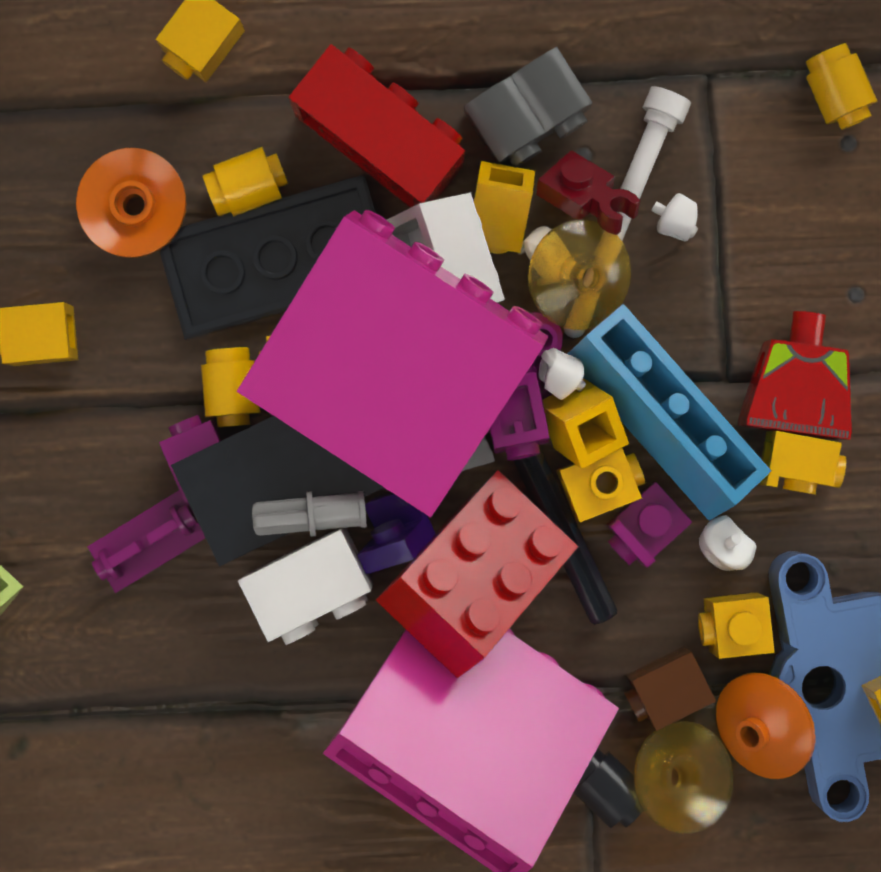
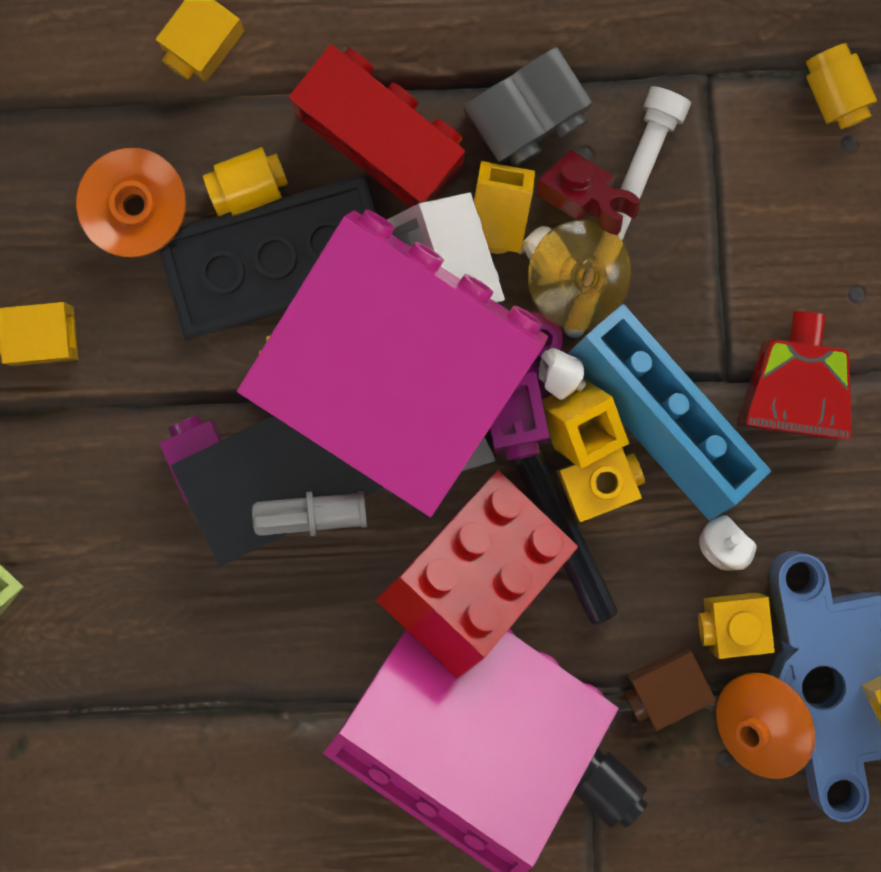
(146, 542): magenta hinge -> none
(220, 381): yellow brick -> none
(306, 585): white brick -> none
(397, 533): dark purple bracket -> none
(646, 526): magenta bracket -> none
(677, 218): white piece -> none
(703, 777): clear yellow dish -> none
(802, 462): yellow brick -> none

